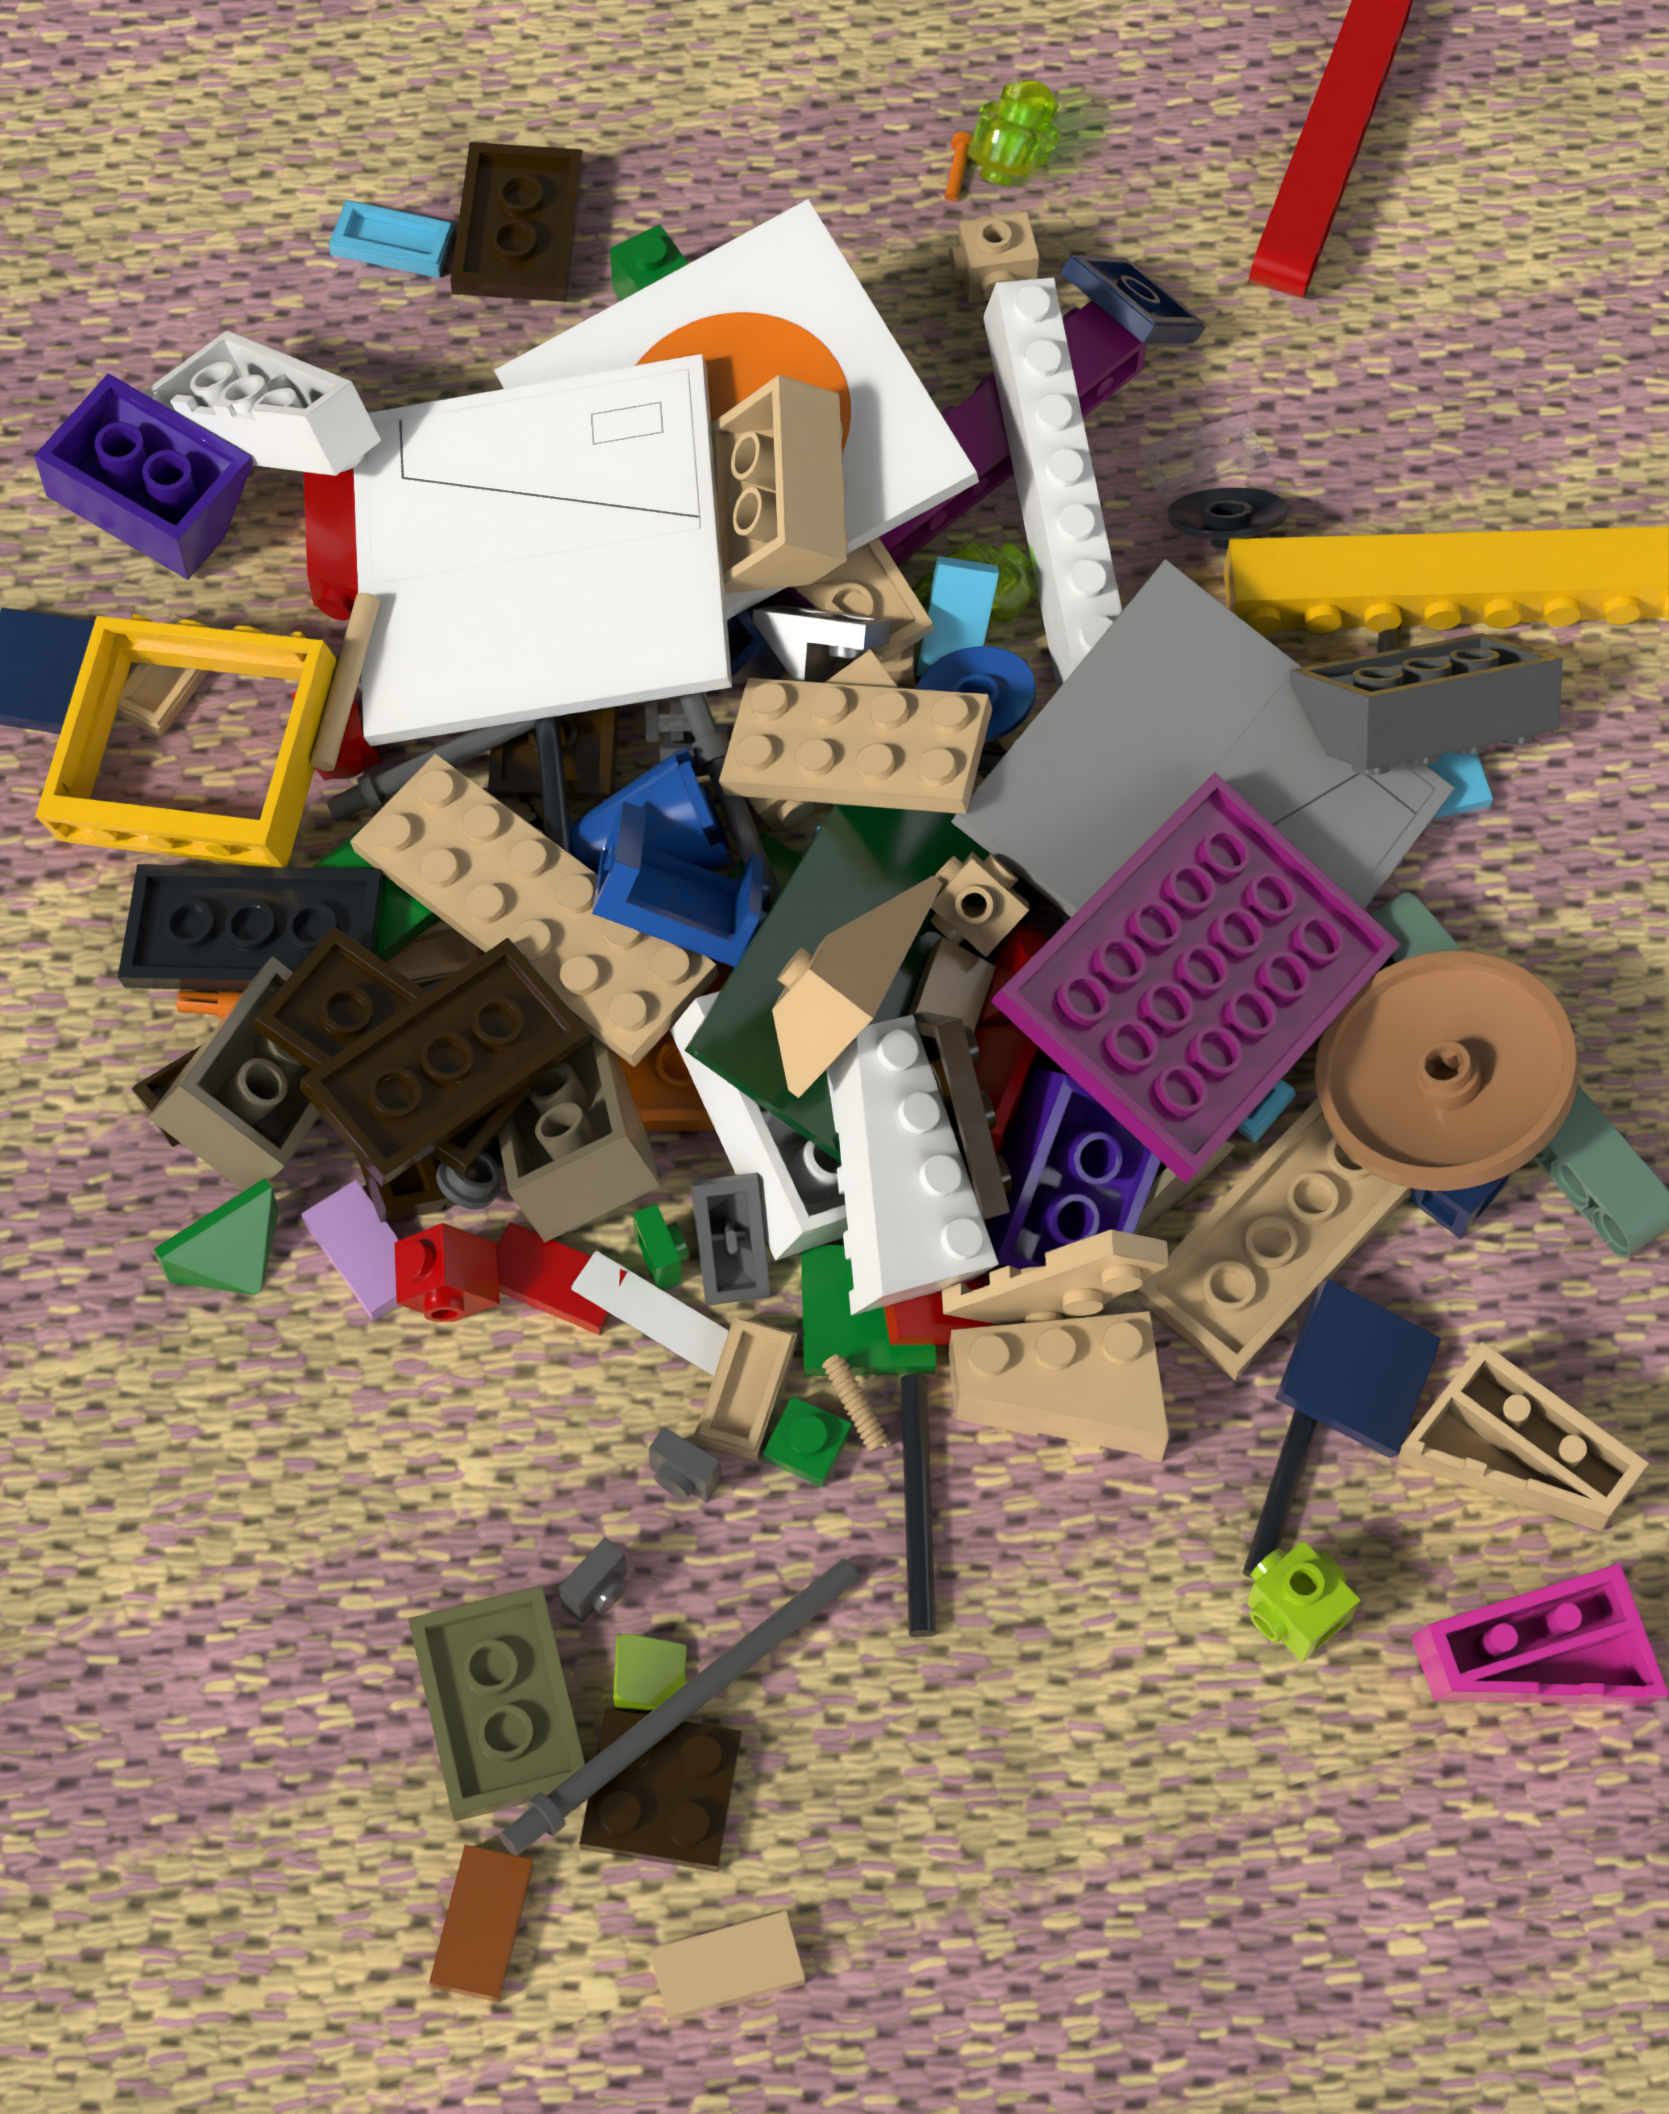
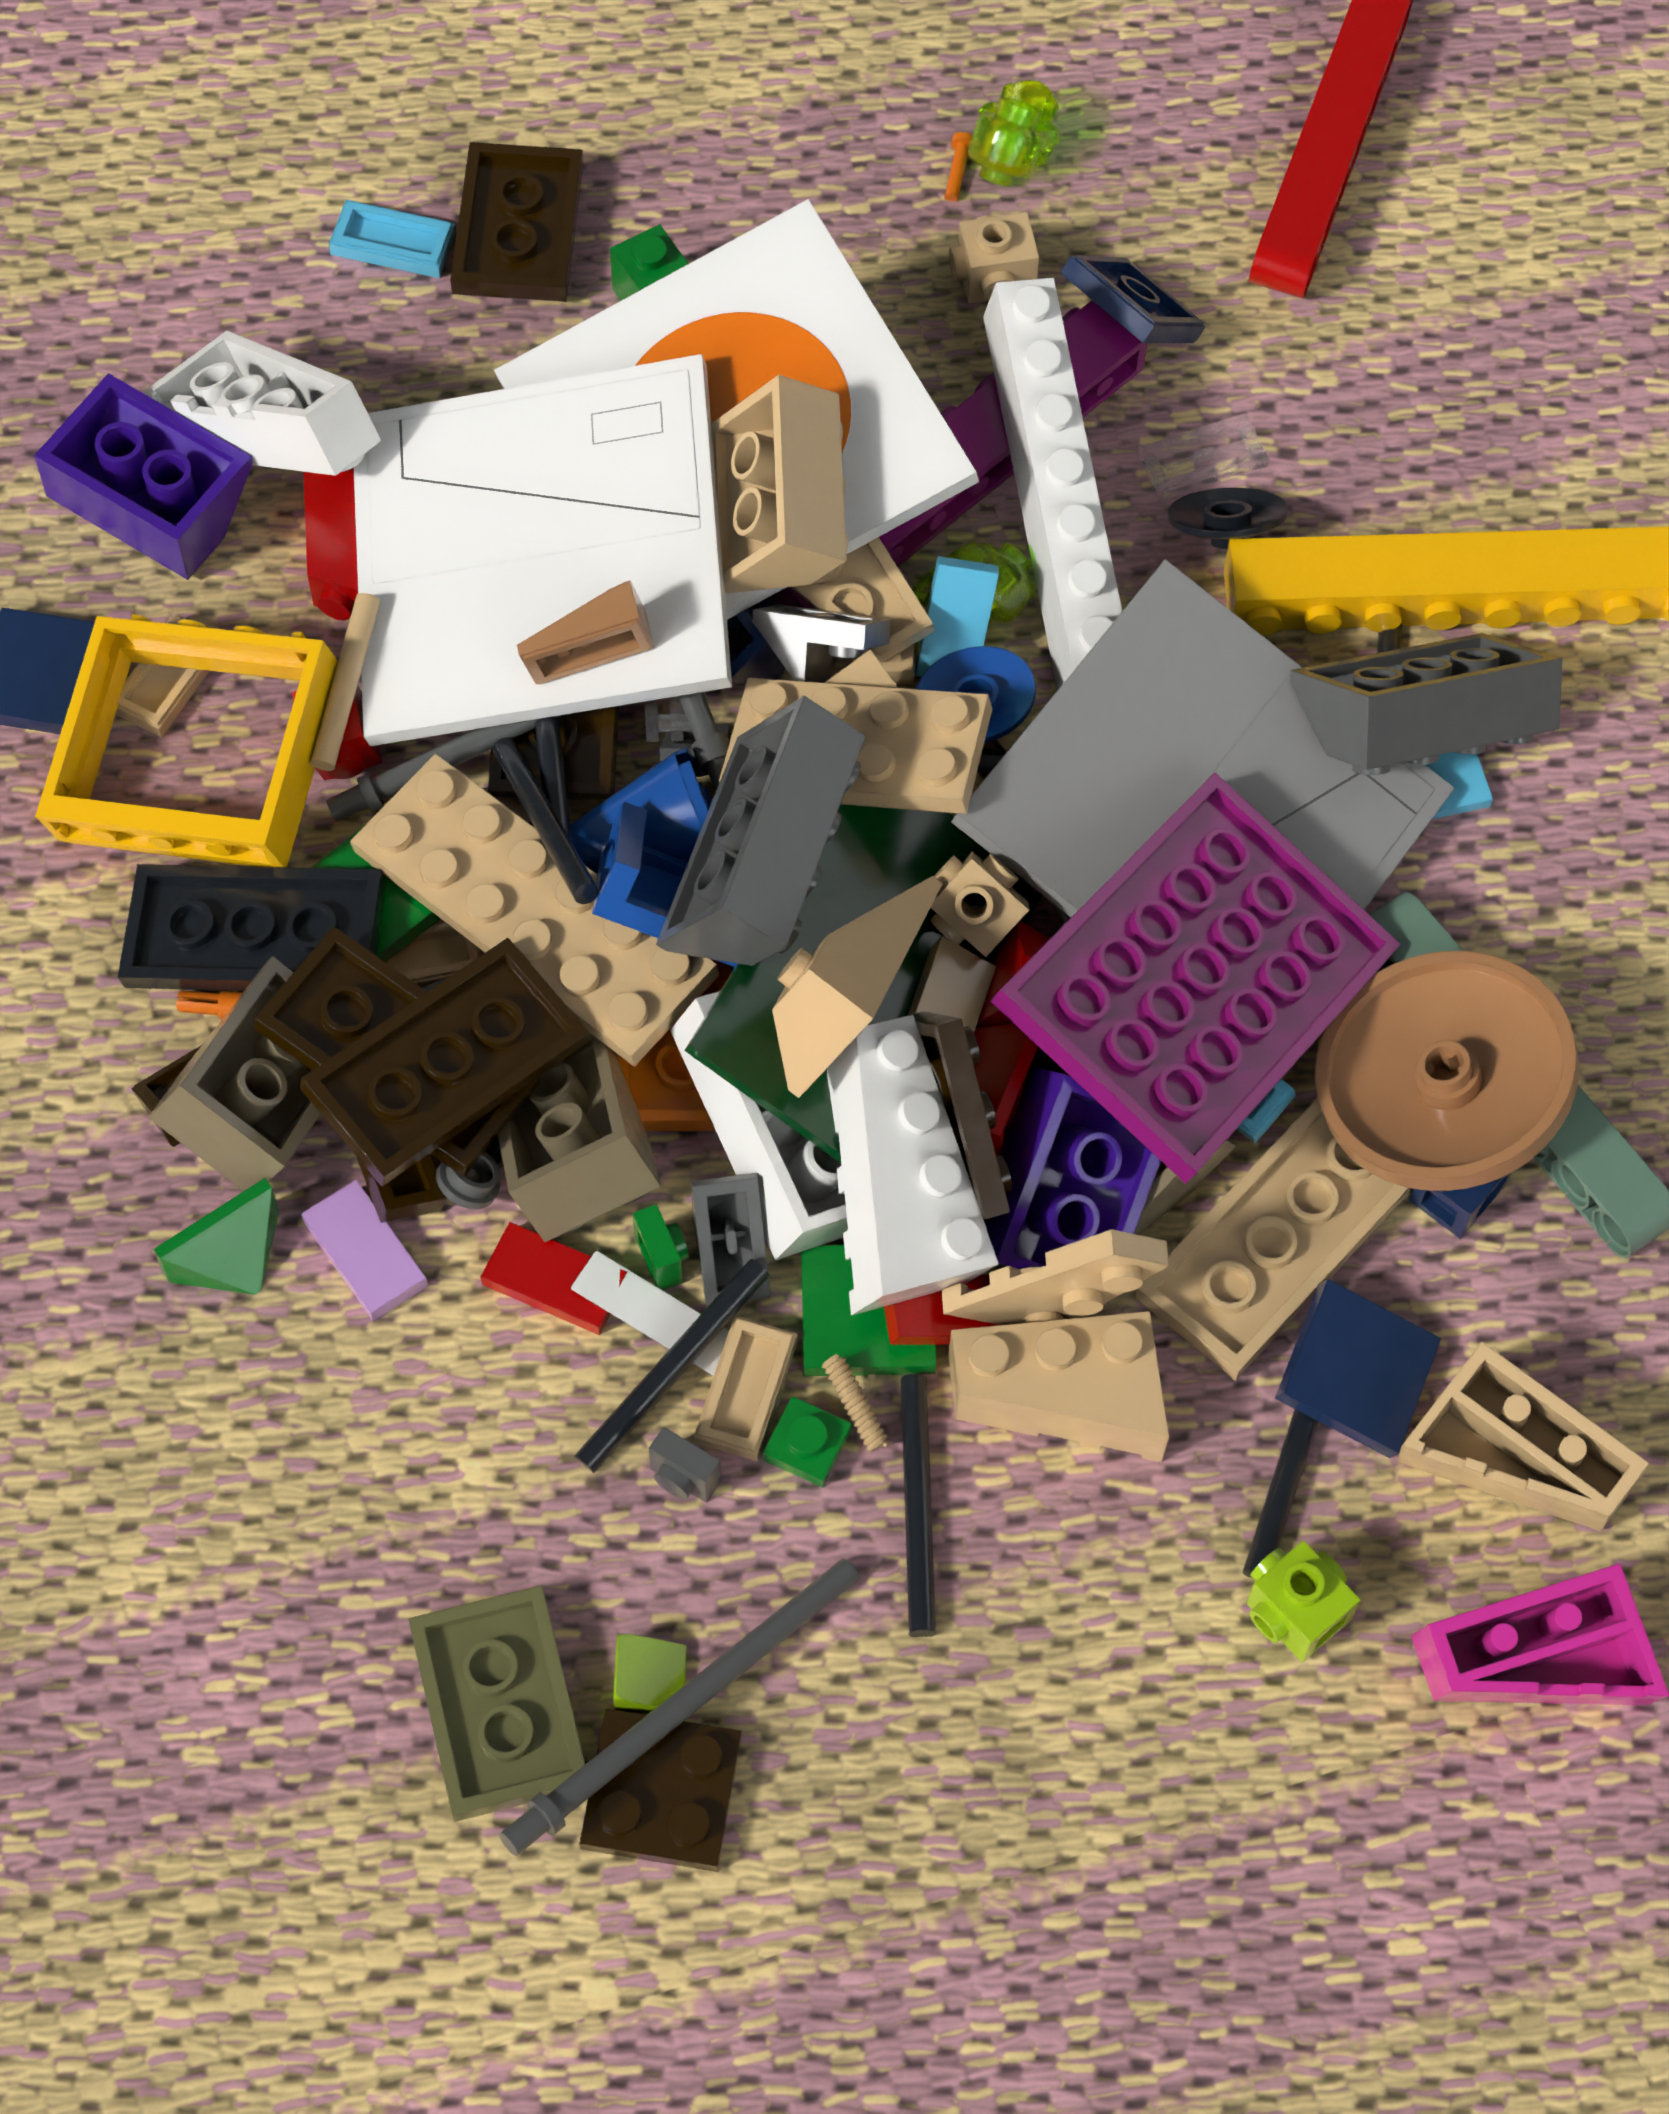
(446, 1273): red brick -> none
(481, 1923): dark orange tile -> none
(545, 821): none -> black bar
(590, 636): none -> medium nougat slope
(595, 1582): dark grey plate -> none
(672, 1365): none -> black bar
(727, 1966): tan tile -> none
(764, 837): none -> dark grey slope

